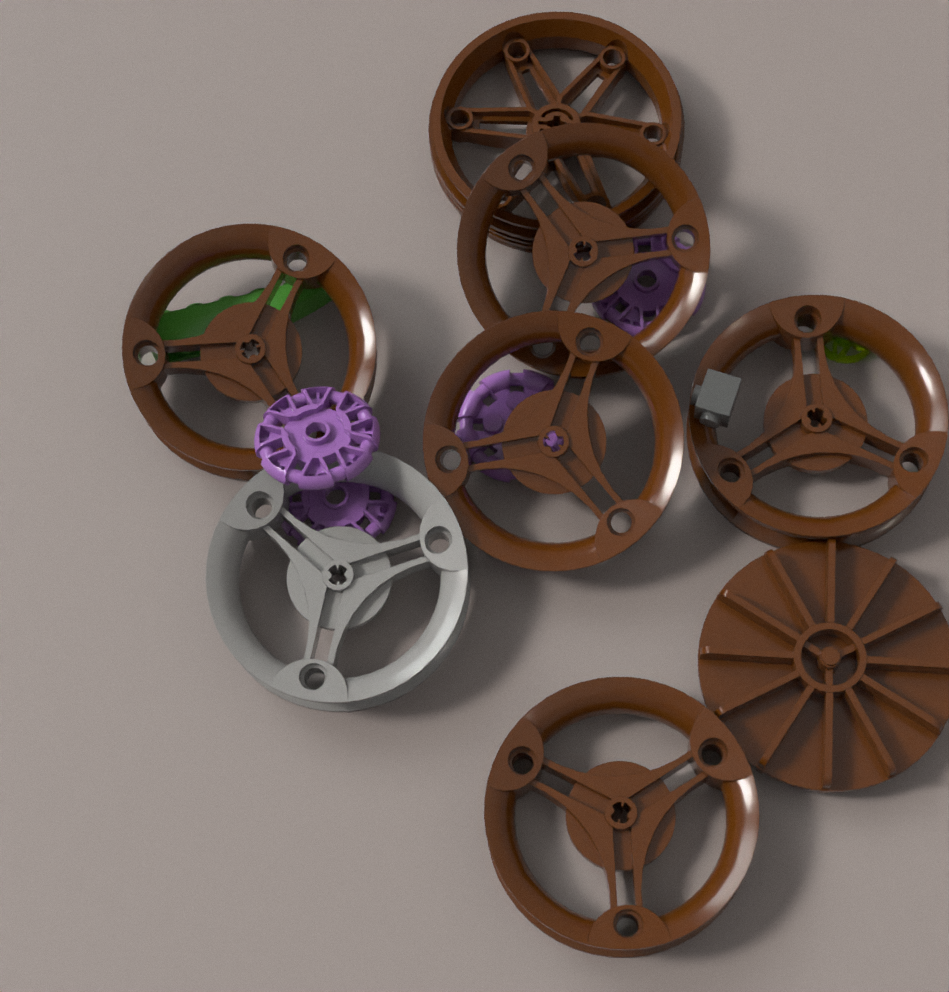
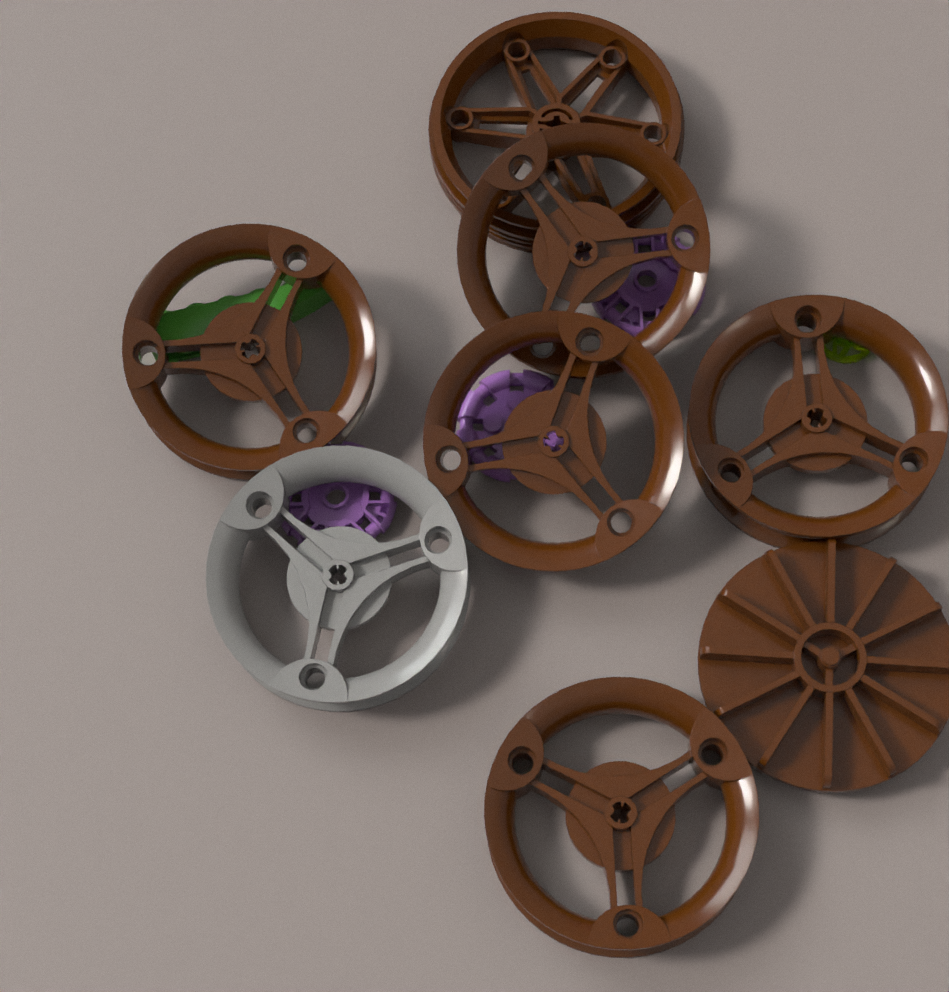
(309, 413): medium lavender plate -> none
(715, 398): dark grey brick -> none

